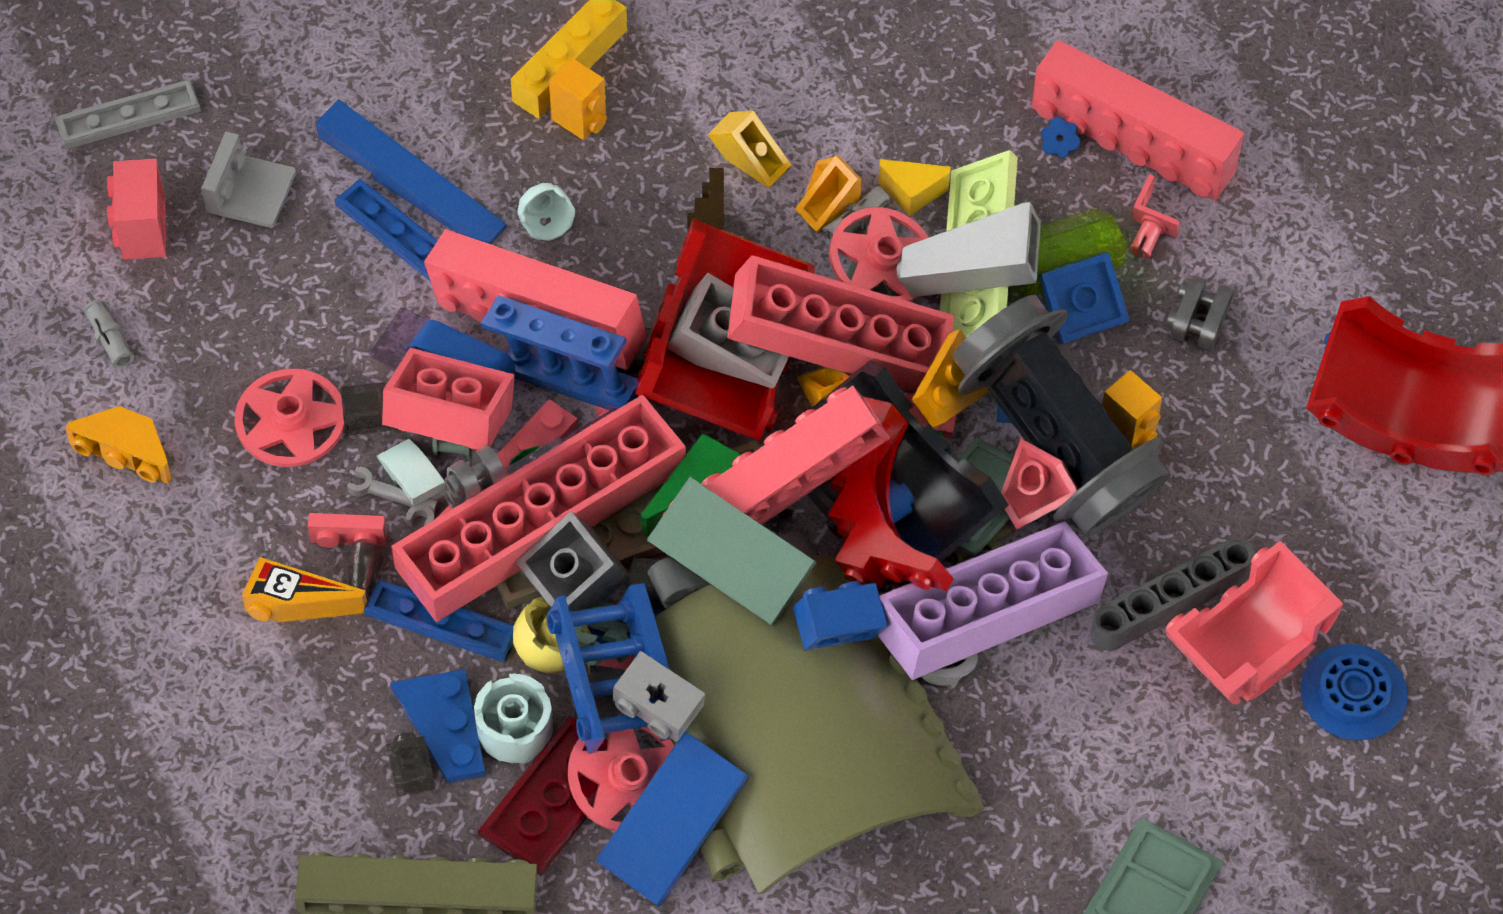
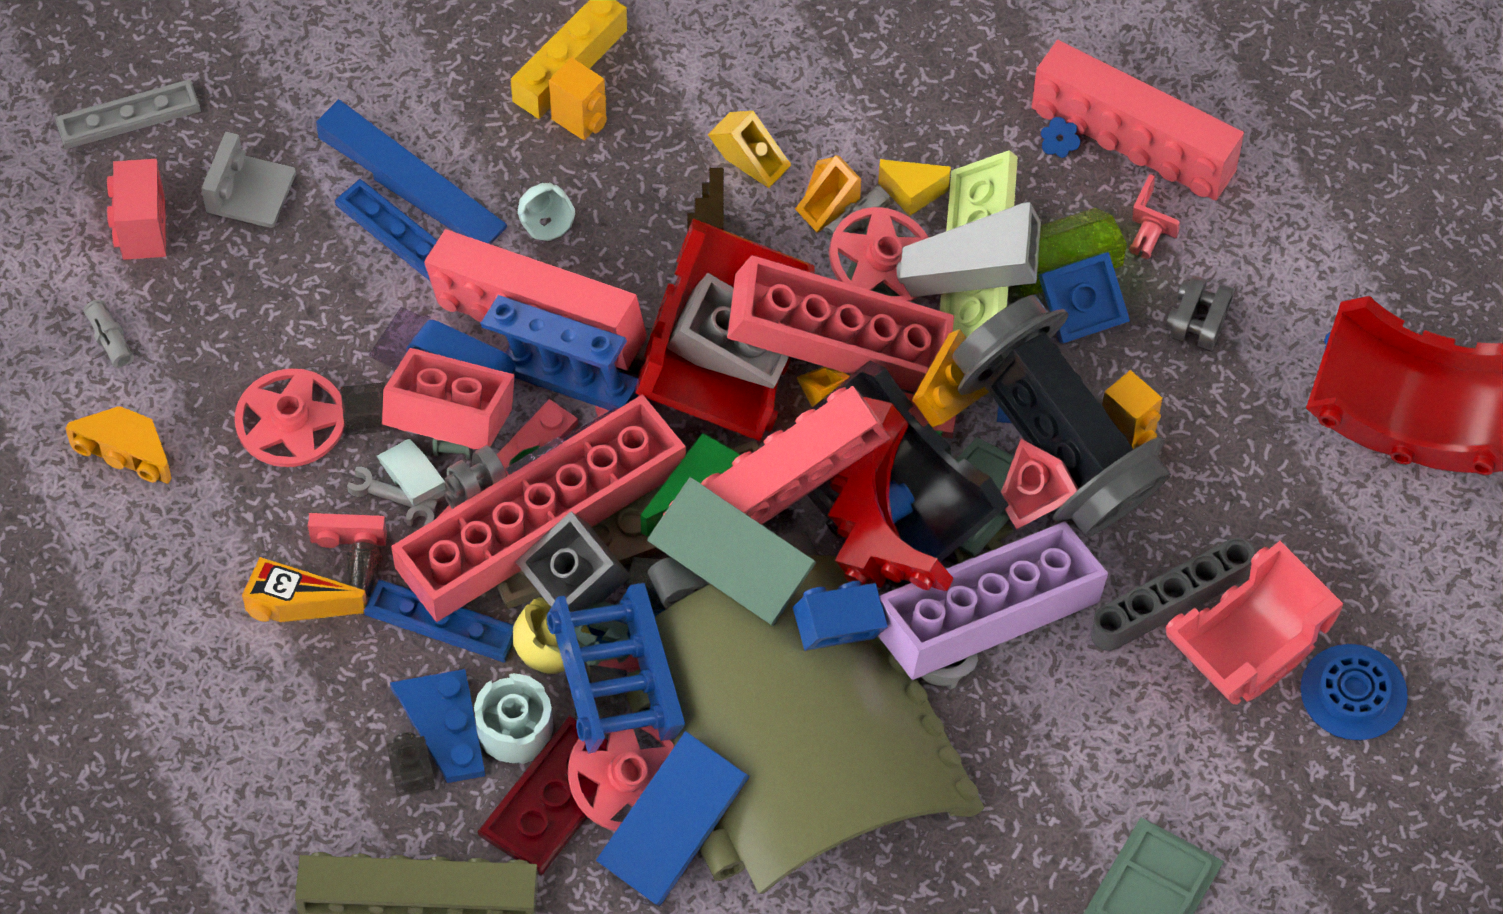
(648, 680): light grey brick -> none

